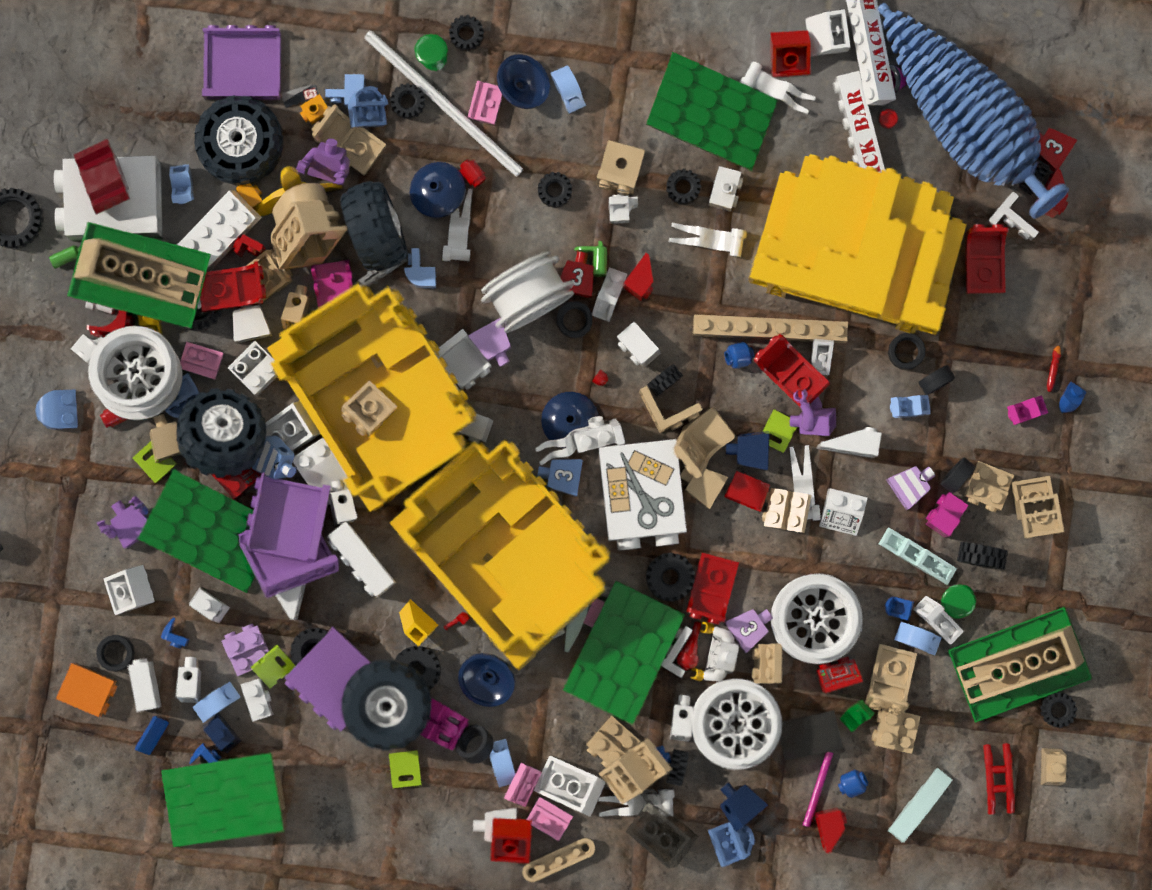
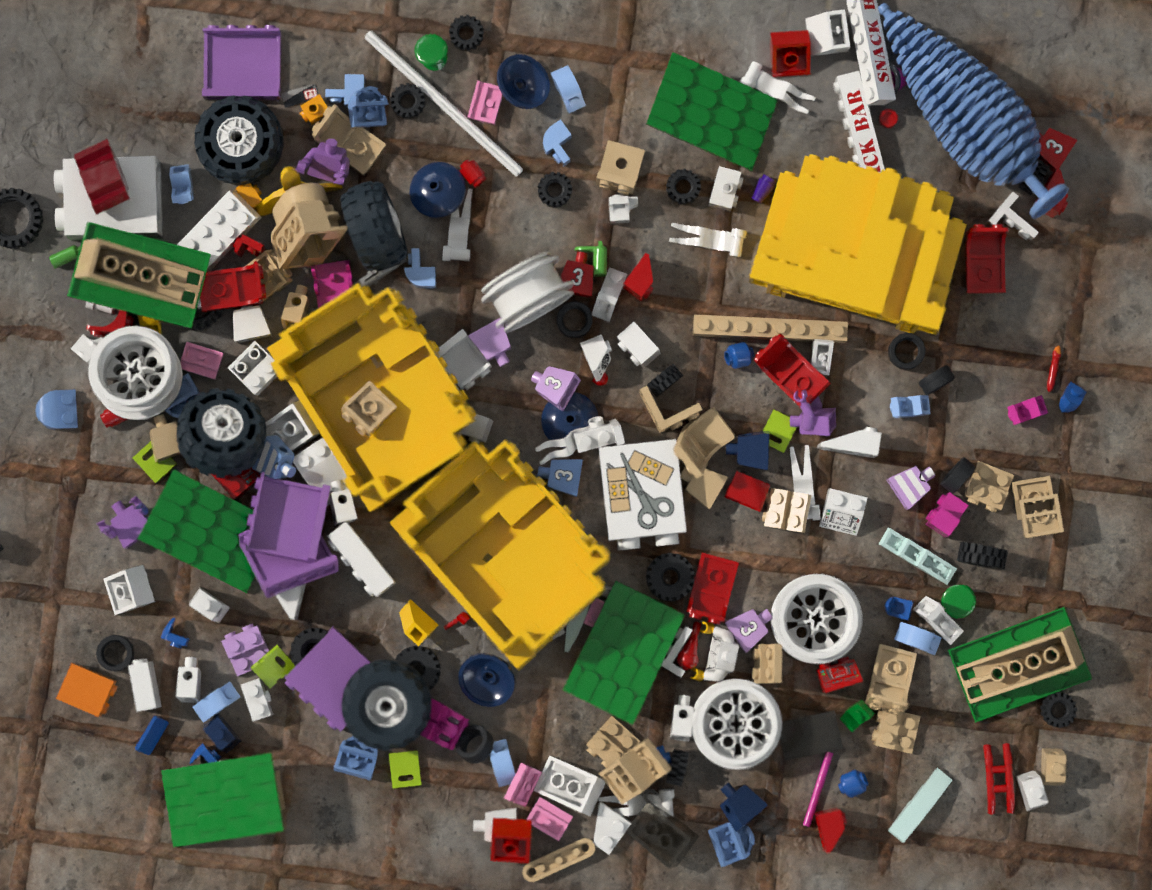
(356, 759): none -> medium blue slope
(554, 138): none -> light blue brick
(556, 385): none -> lavender torso
(597, 355): none -> white slope
(609, 828): none -> white wing
(764, 188): none -> dark purple cone
(1032, 790): none -> white torso

